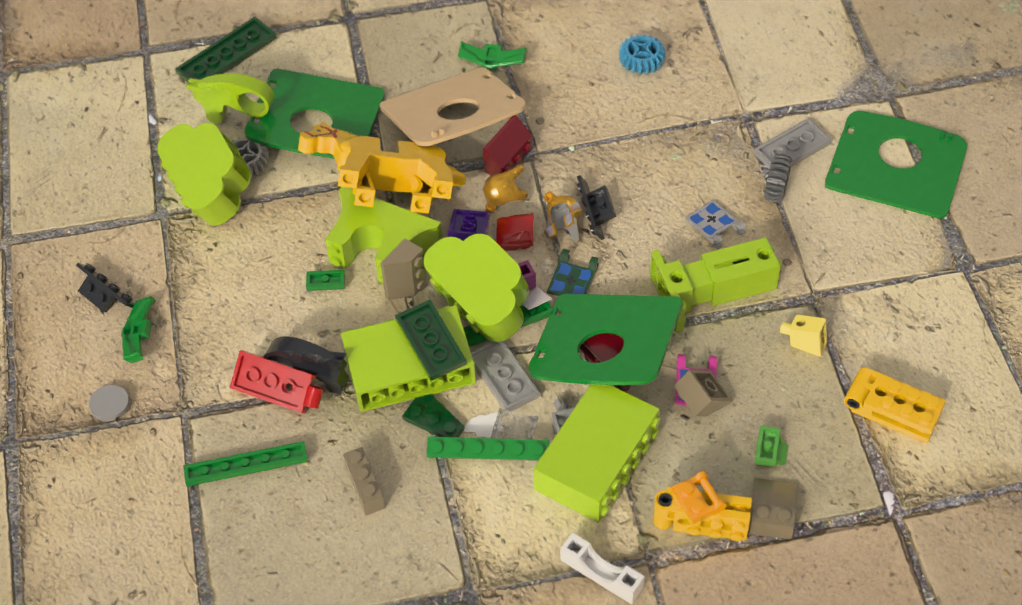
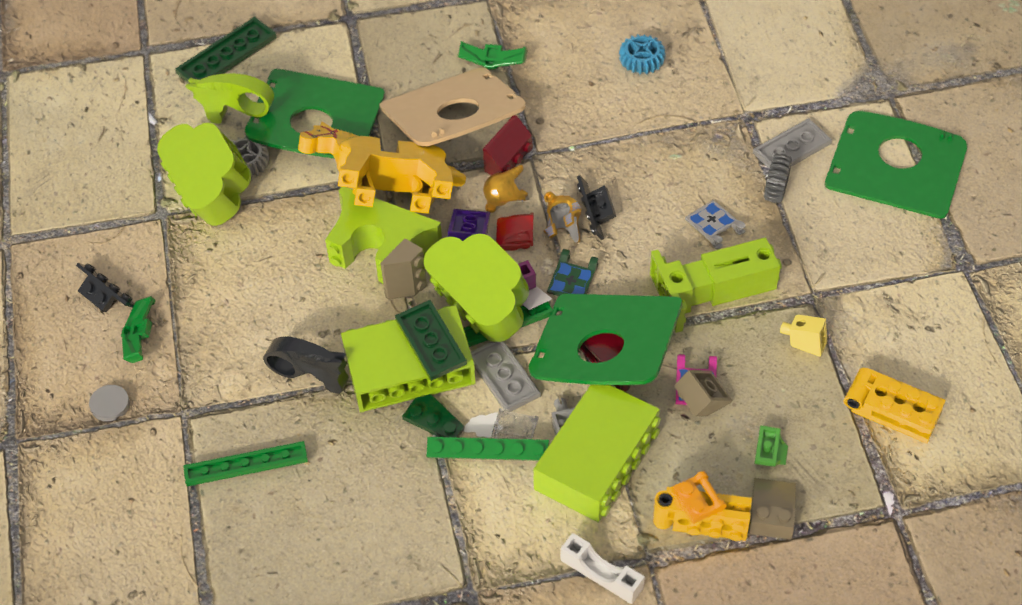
(269, 382): hinge -> none
(325, 280): green plate -> none
(363, 481): dark tan brick -> none

